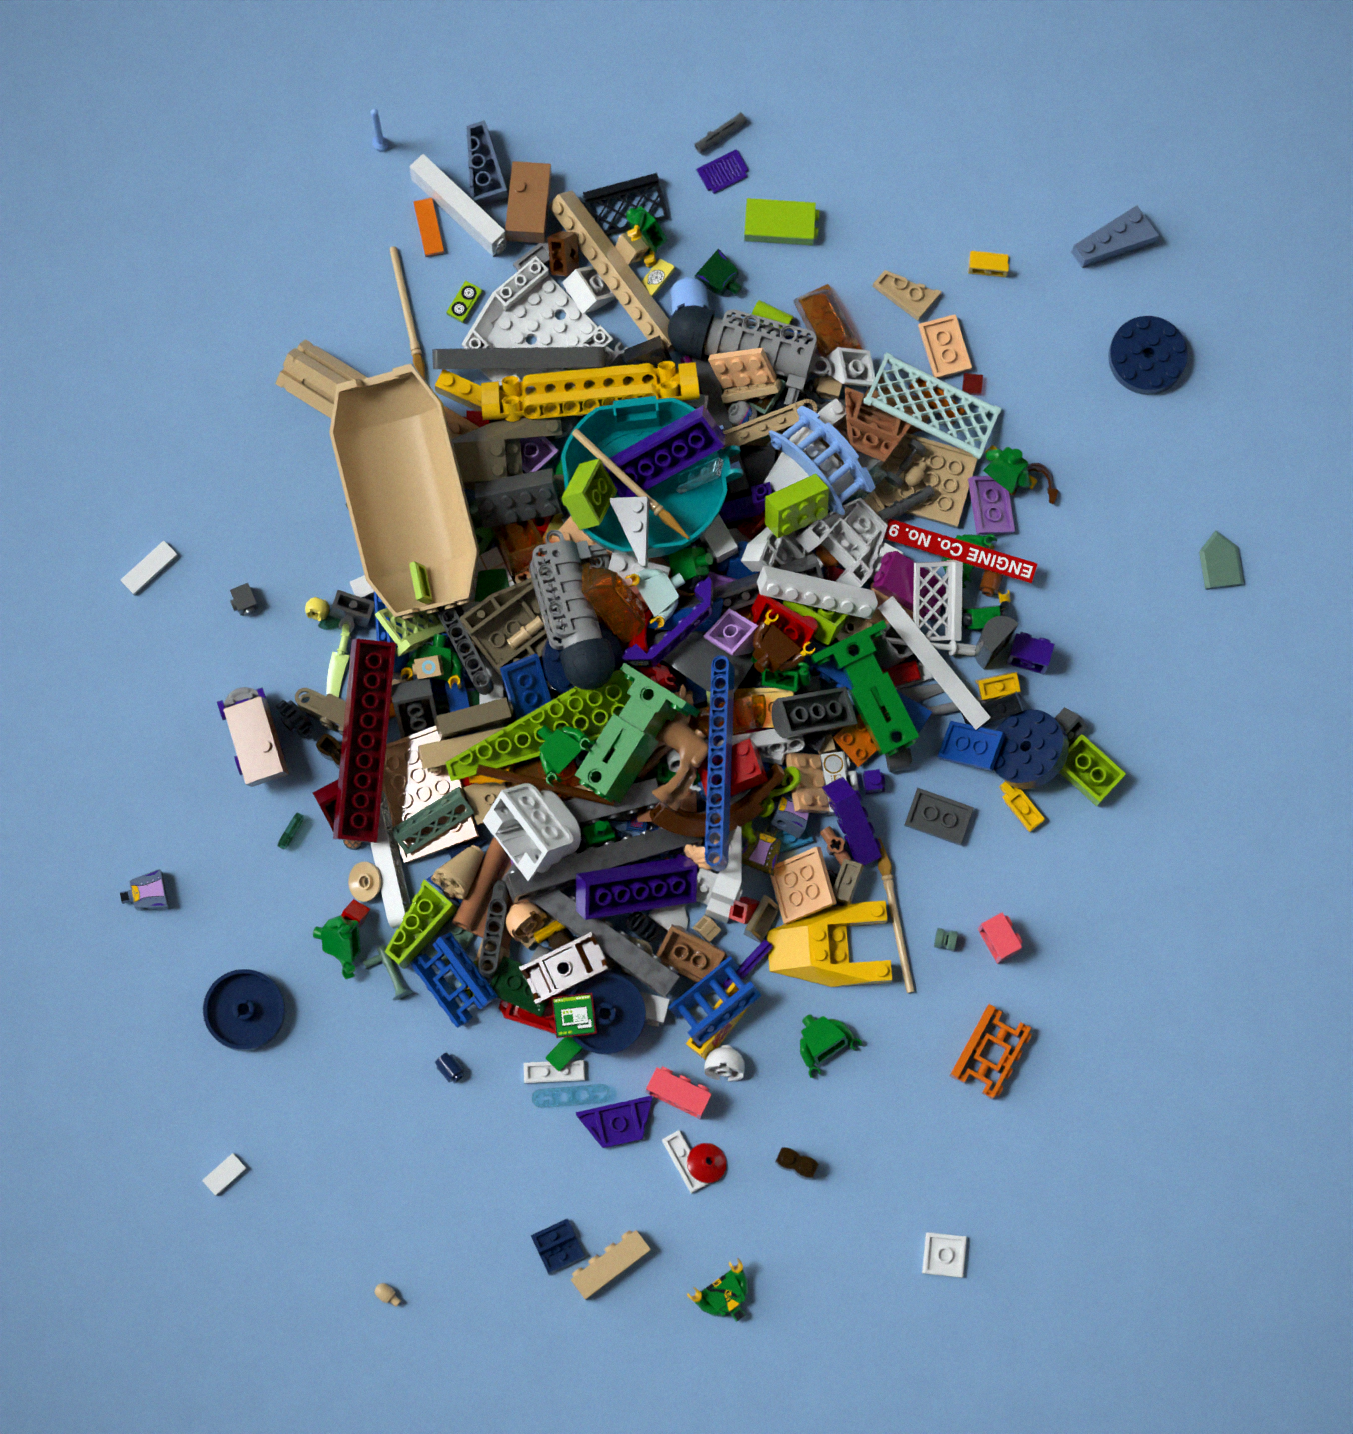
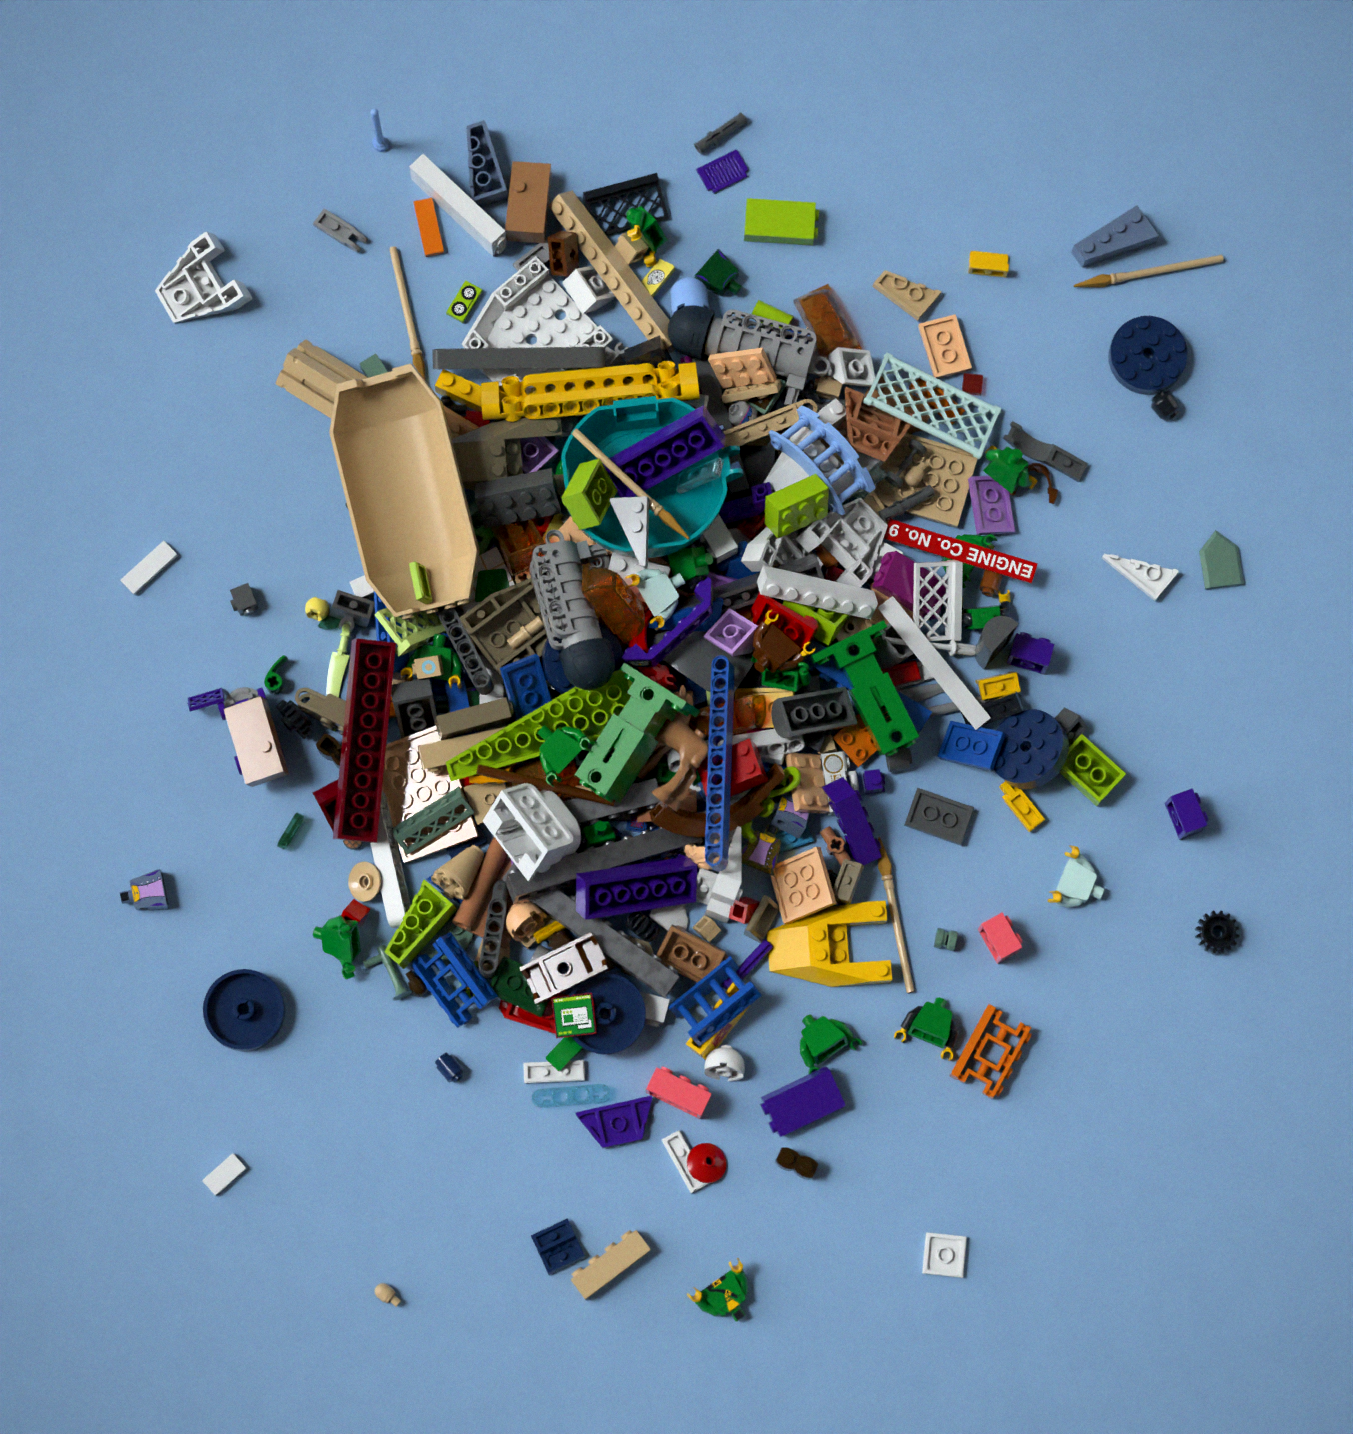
(195, 288): none -> white wedge
(211, 701): none -> dark purple window
(272, 675): none -> green panel
(338, 229): none -> light grey hinge
(372, 366): none -> sand green brick
(416, 984): none -> dark brown cylinder
(459, 409): none -> black arm
(802, 1102): none -> dark purple brick
(931, 1024): none -> green torso
(1046, 453): none -> dark grey piece
(1076, 882): none -> light aqua torso
(1103, 279): none -> tan piece
(1147, 577): none -> white wing
(1165, 405): none -> black head
(1186, 813): none -> dark purple brick
(1227, 928): none -> black gear

